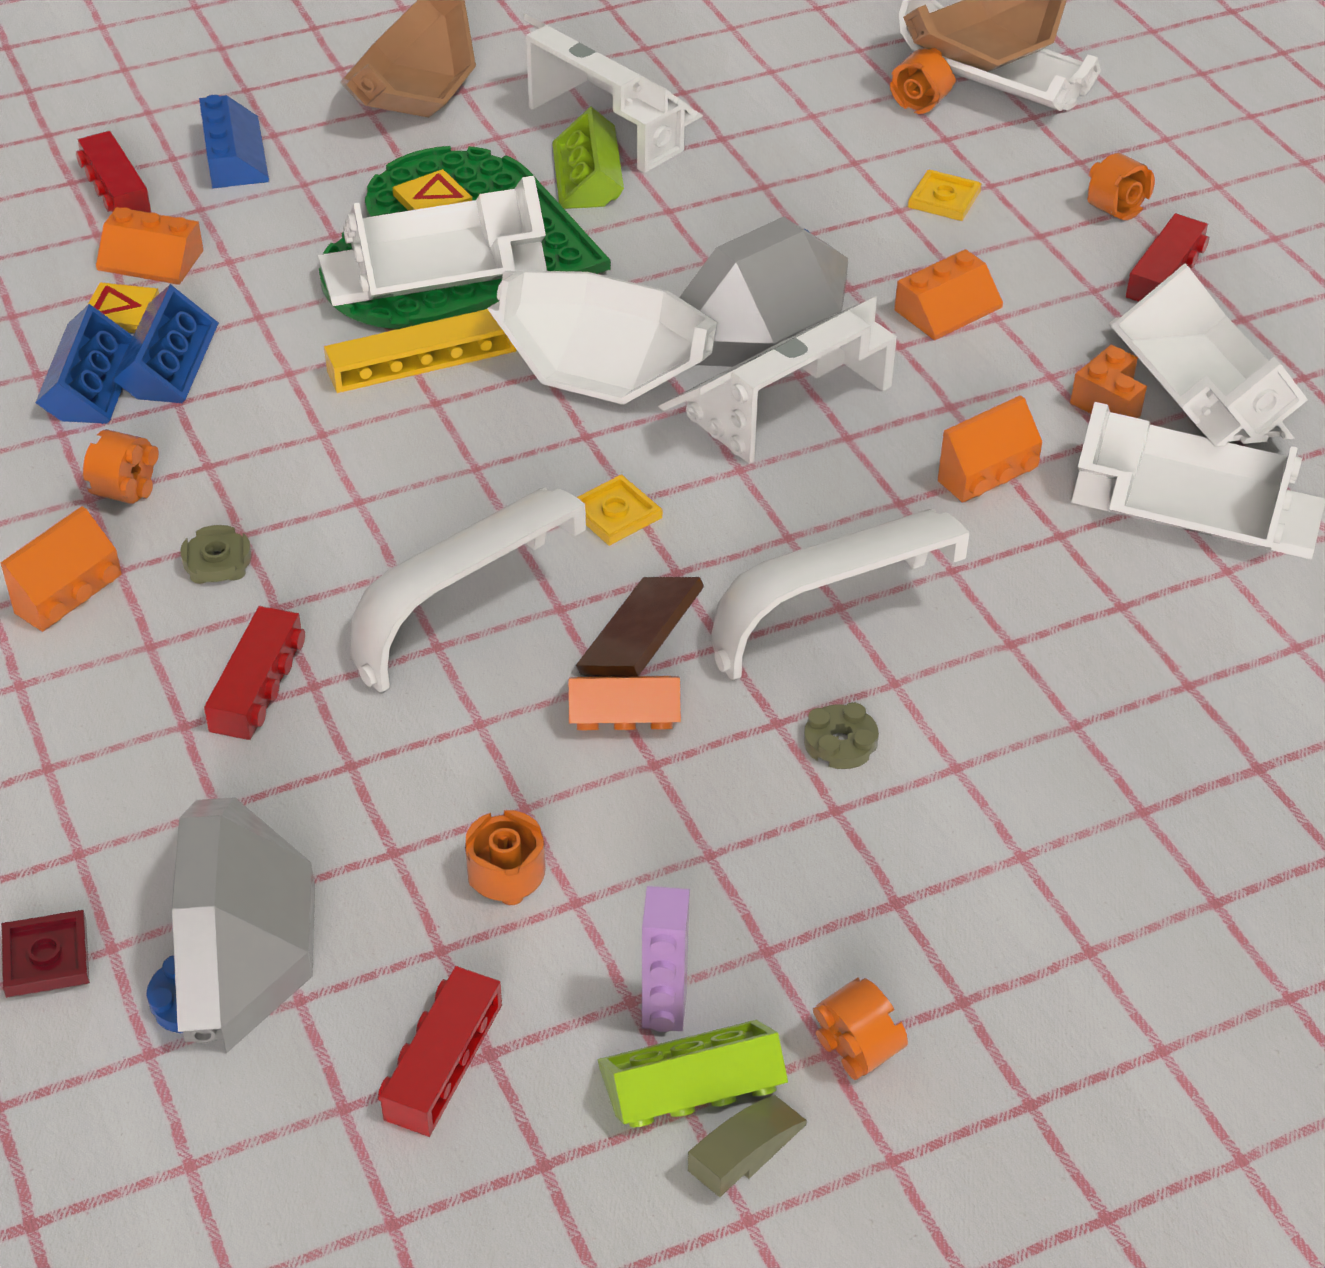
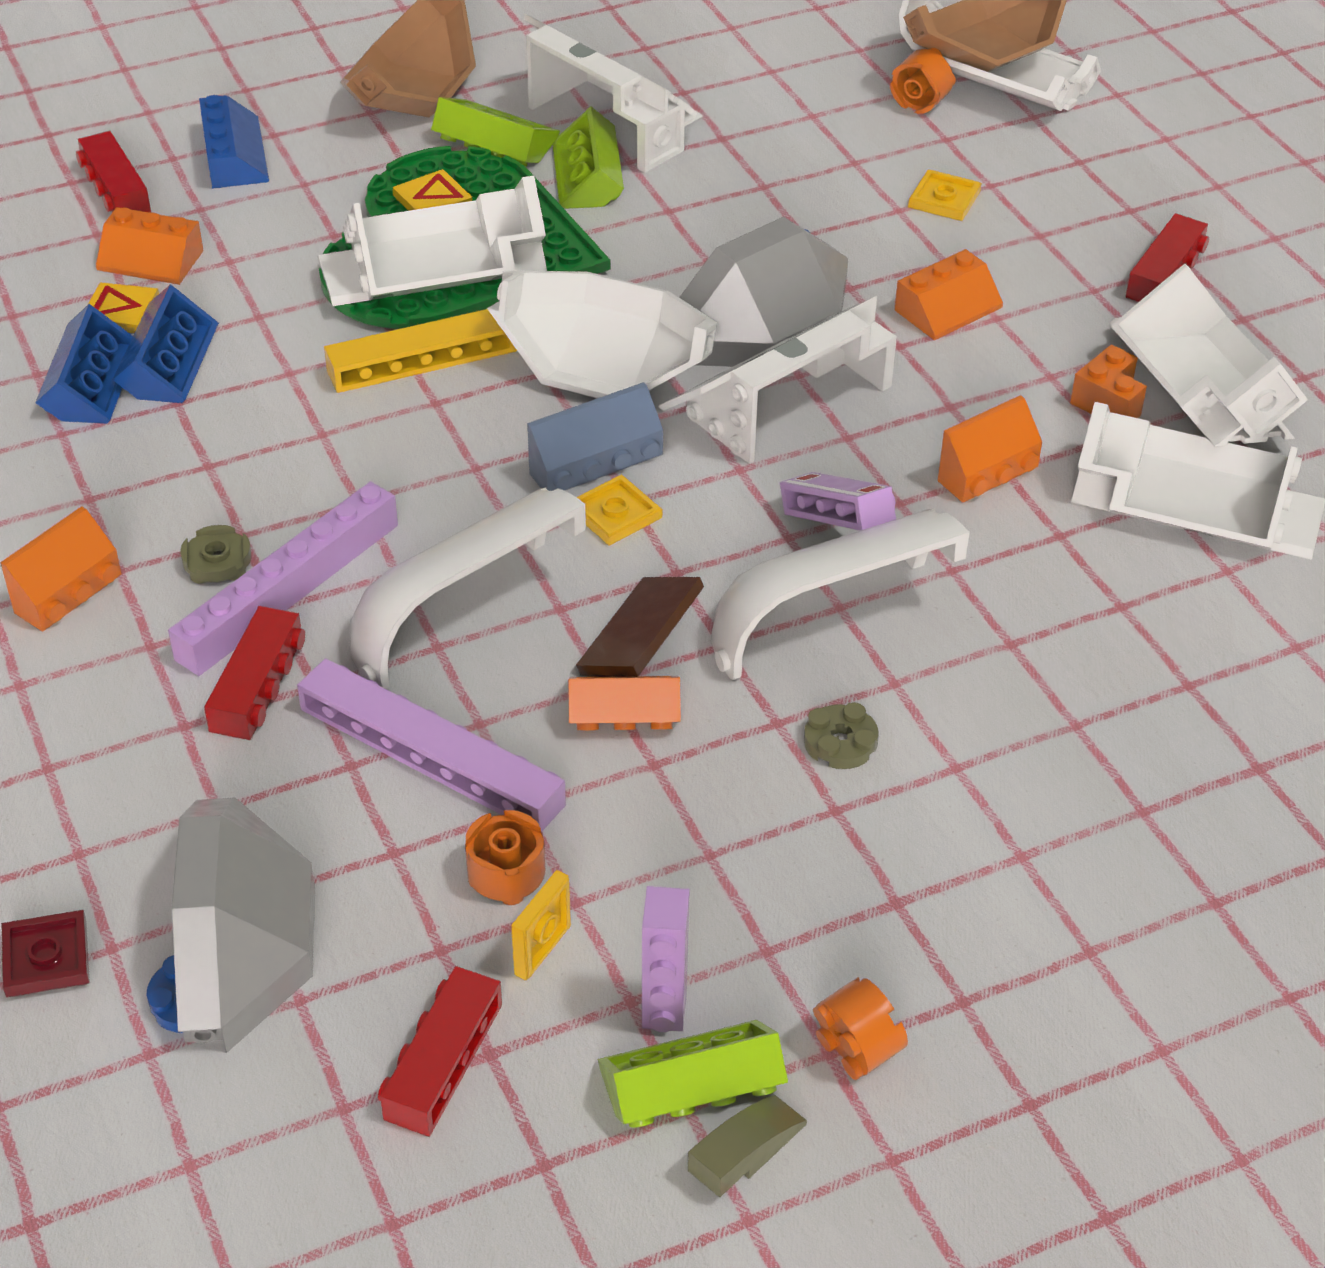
(120, 466): orange brick -> none
(284, 576): none -> lavender brick
(430, 743): none -> lavender brick
(492, 130): none -> lime slope
(541, 925): none -> yellow tile
(594, 439): none -> sand blue slope
(838, 500): none -> lavender brick
(1120, 186): orange brick -> none

